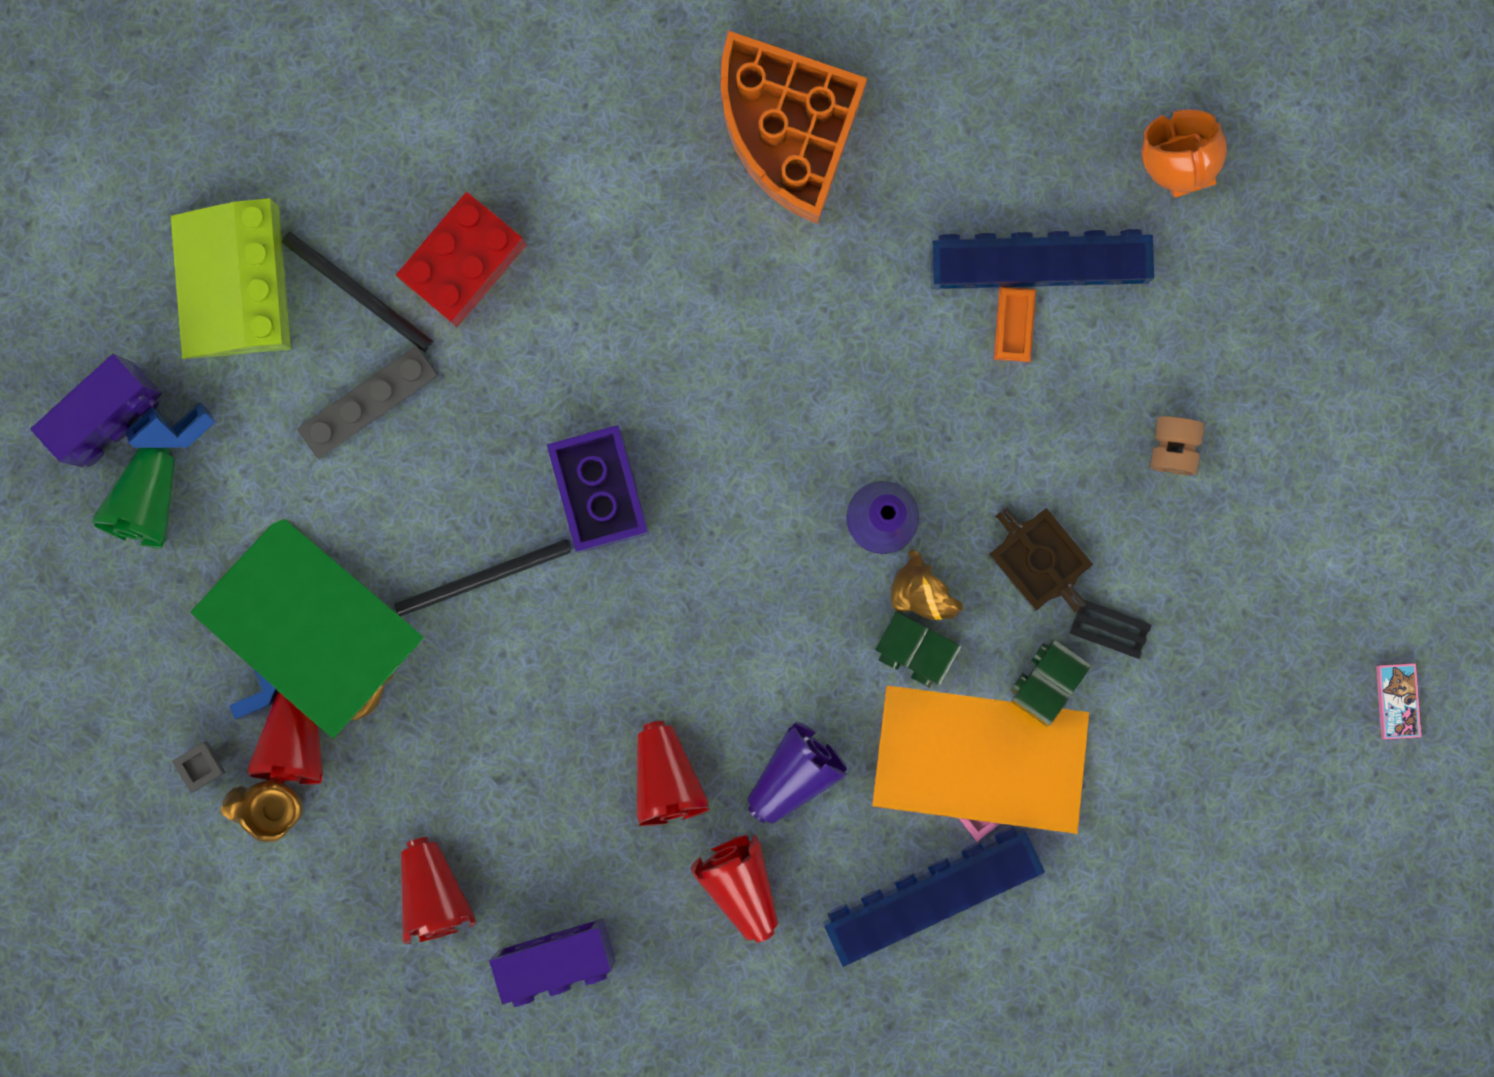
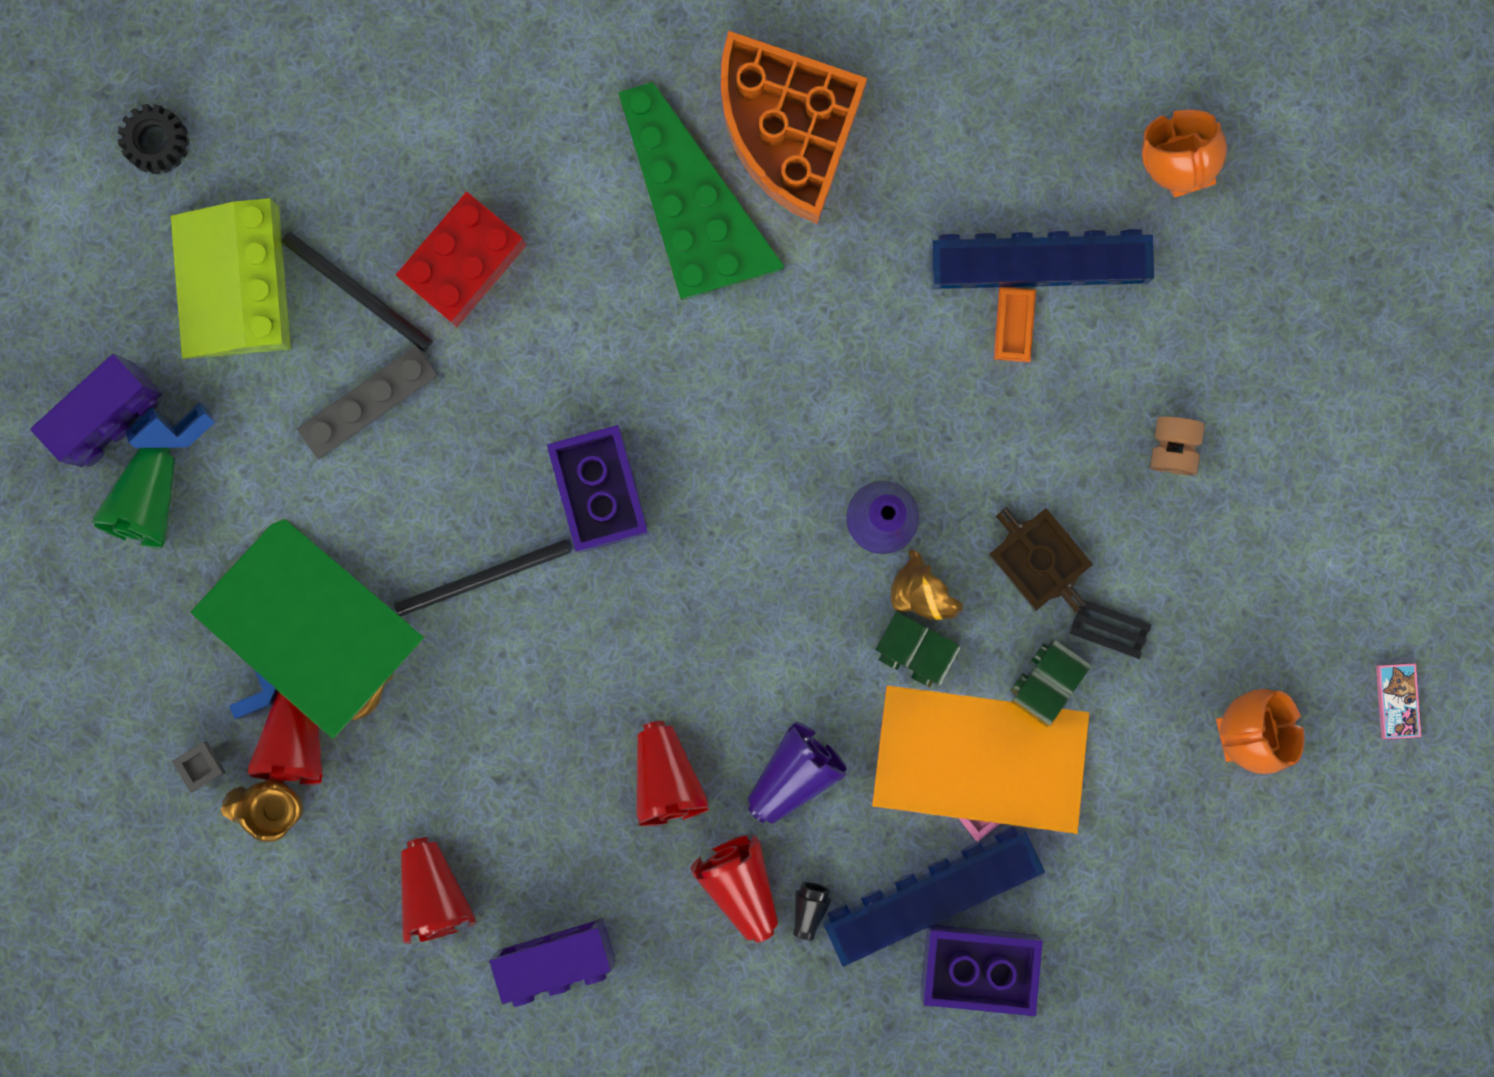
(133, 133): none -> black tyre
(699, 219): none -> green wing
(810, 908): none -> black cone
(981, 970): none -> dark purple brick
(1262, 731): none -> orange piece

